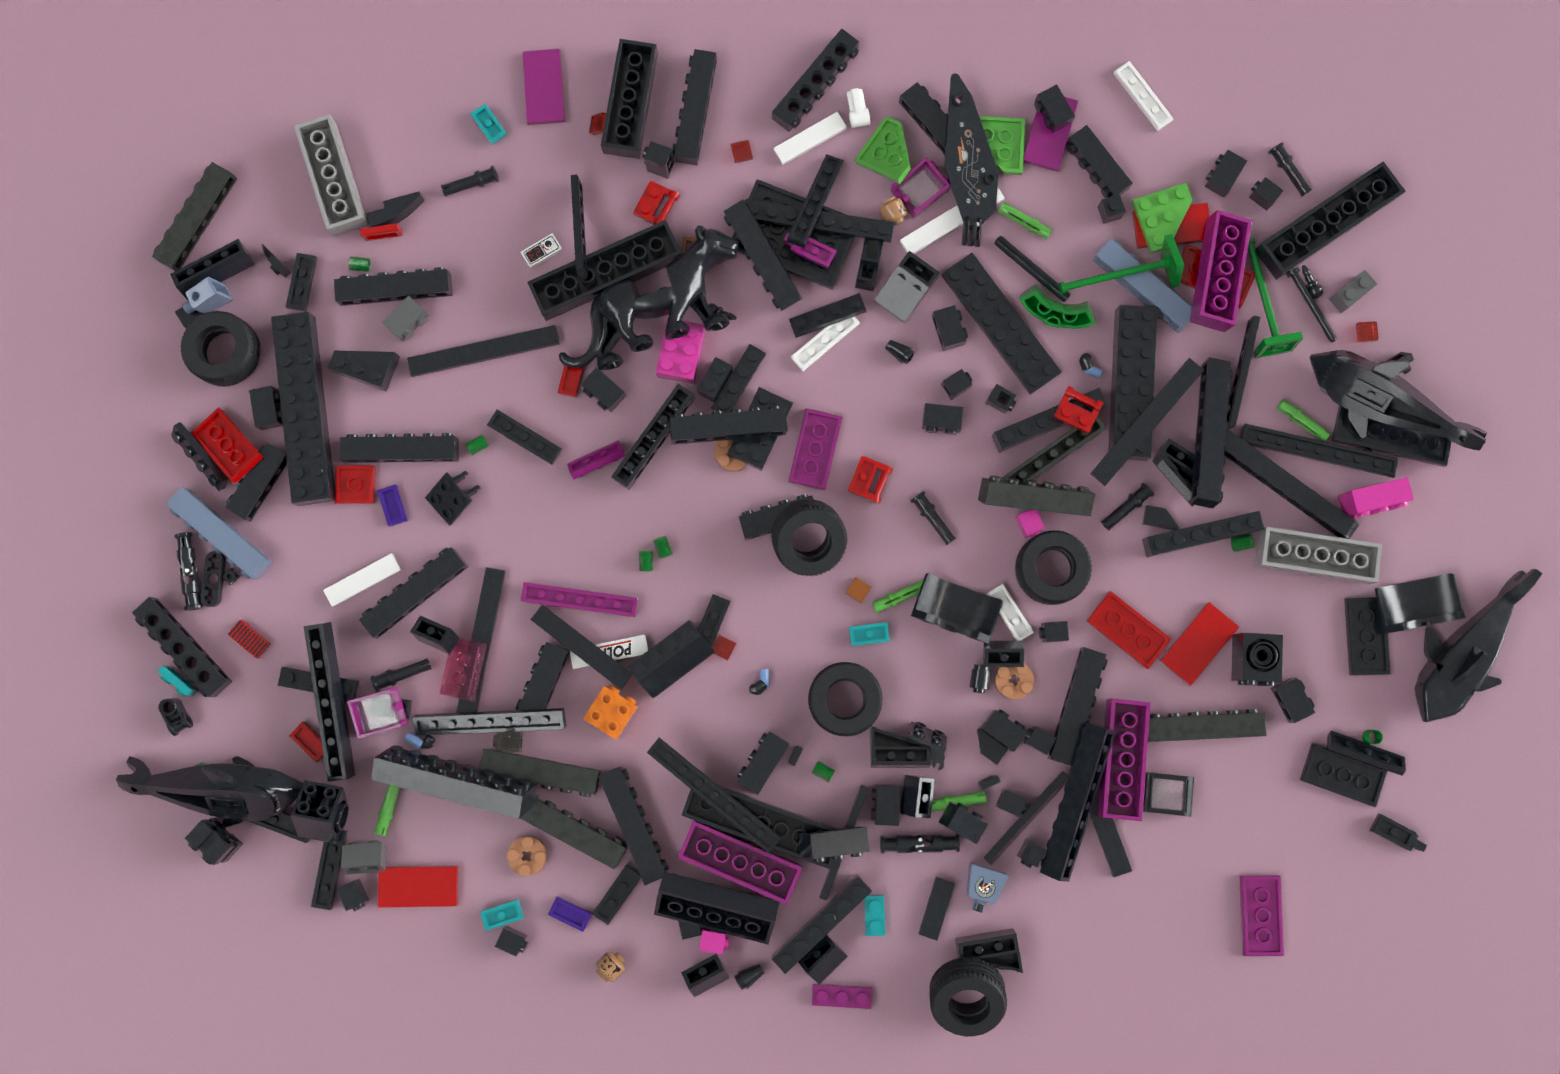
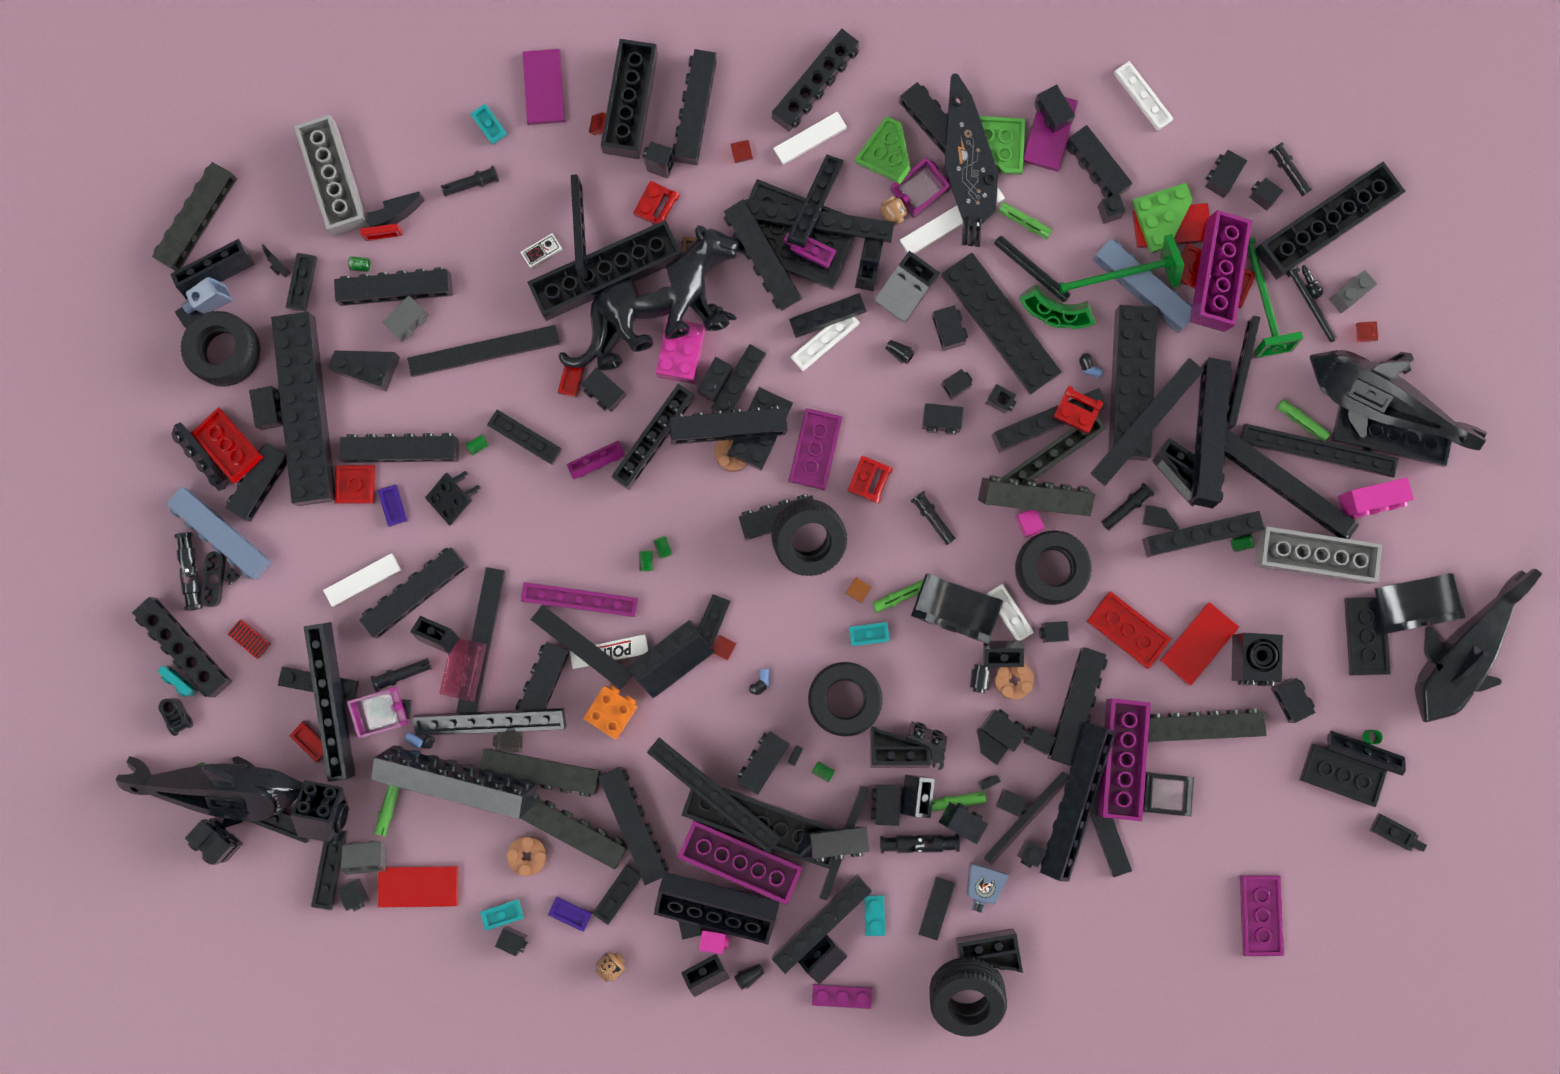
(858, 112): white piece -> none

